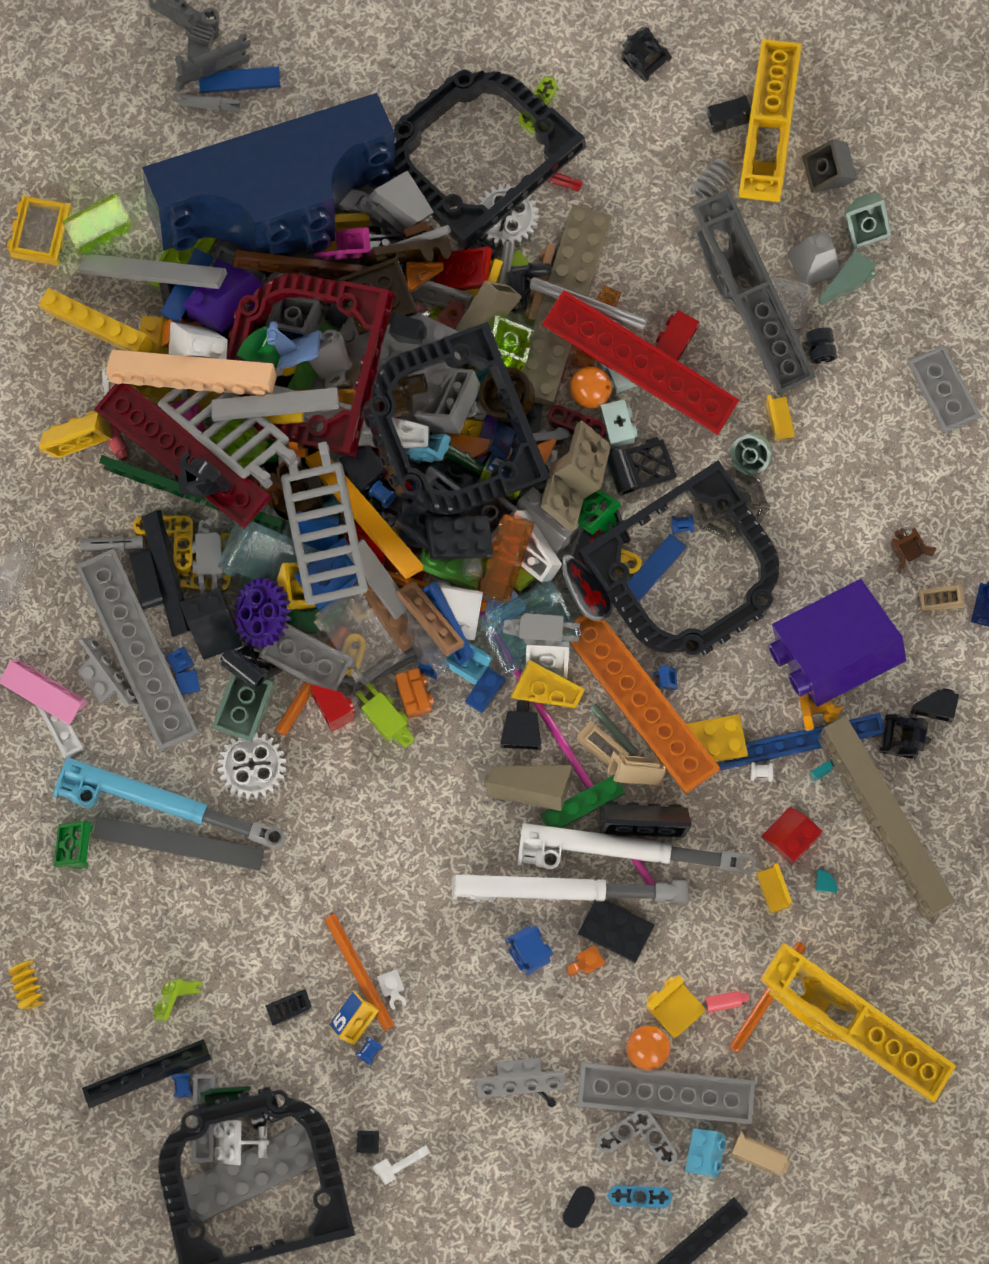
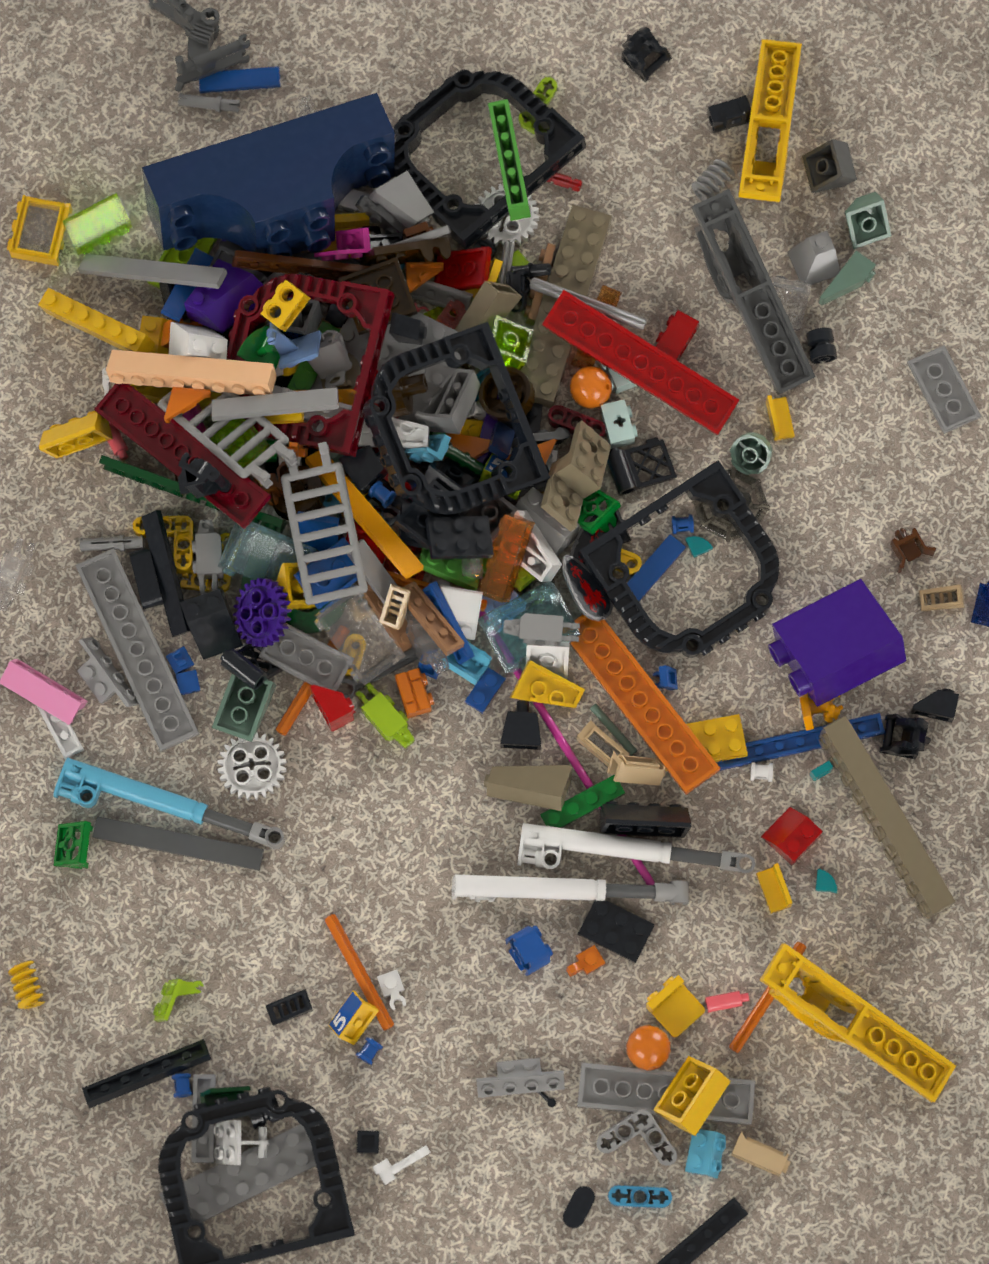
(183, 400): none -> orange tile
(289, 309): none -> yellow brick
(389, 620): none -> tan slope
(509, 160): none -> bright green brick
(692, 1095): none -> yellow slope
(698, 545): none -> teal tile

